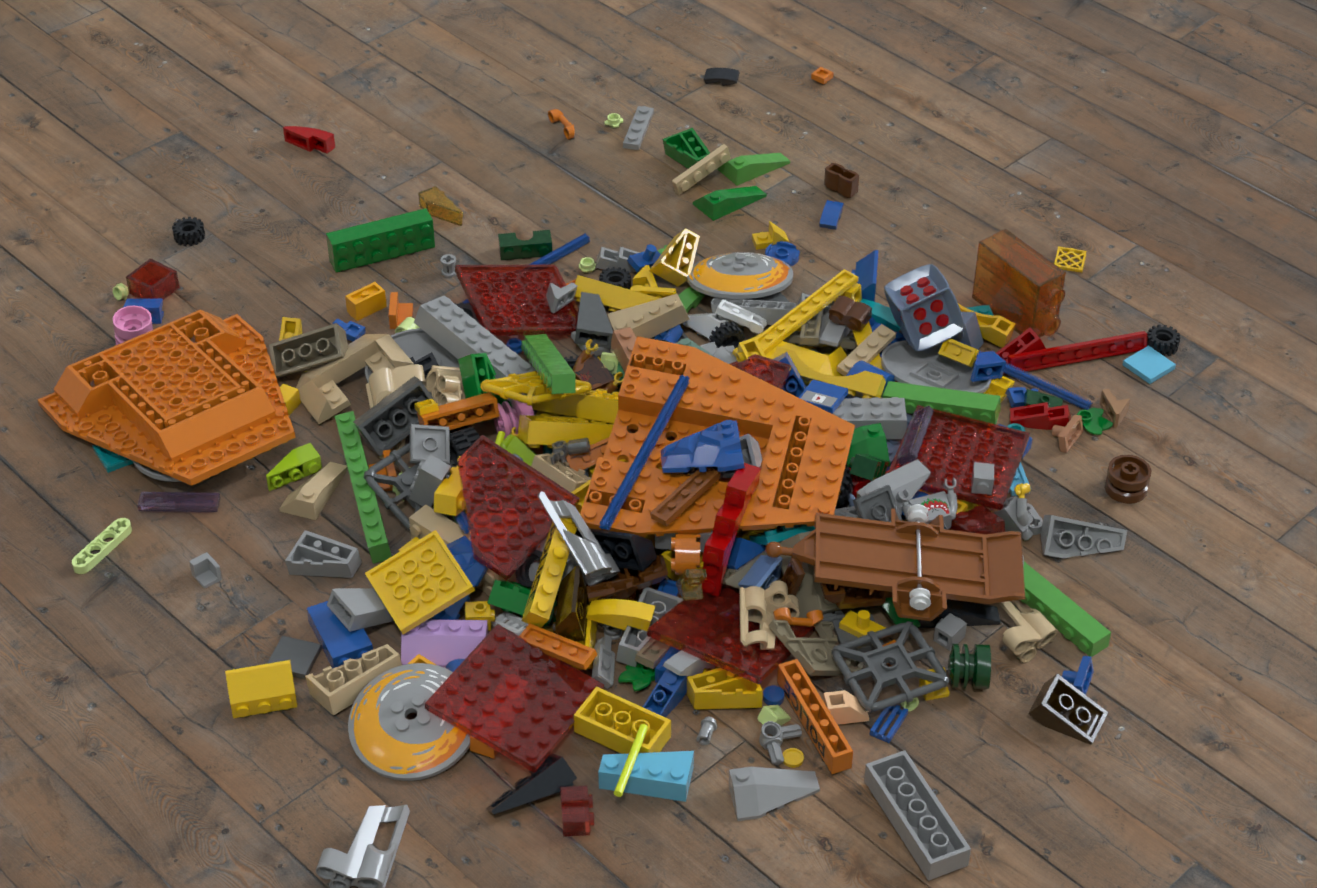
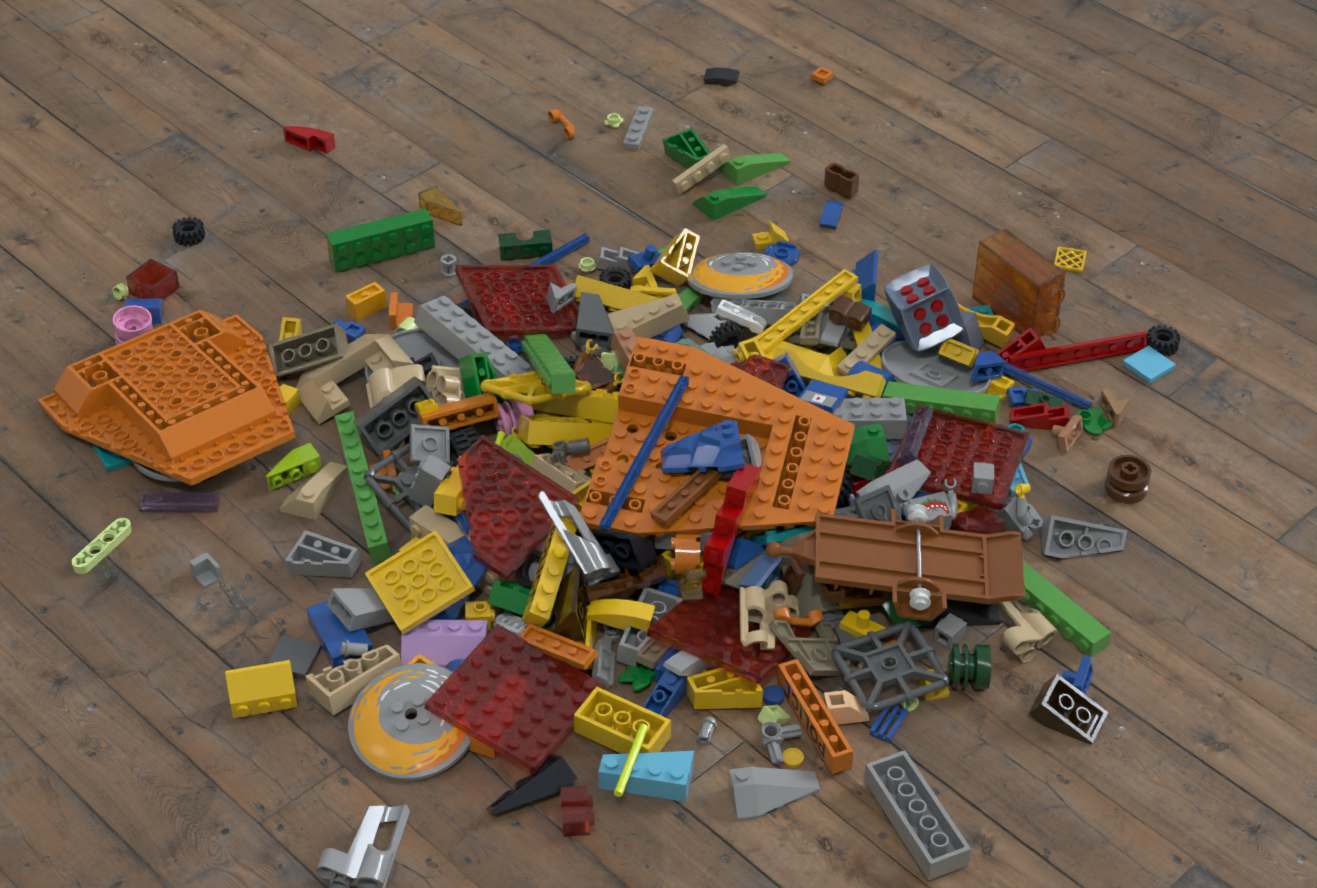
(355, 649): none -> light grey pin

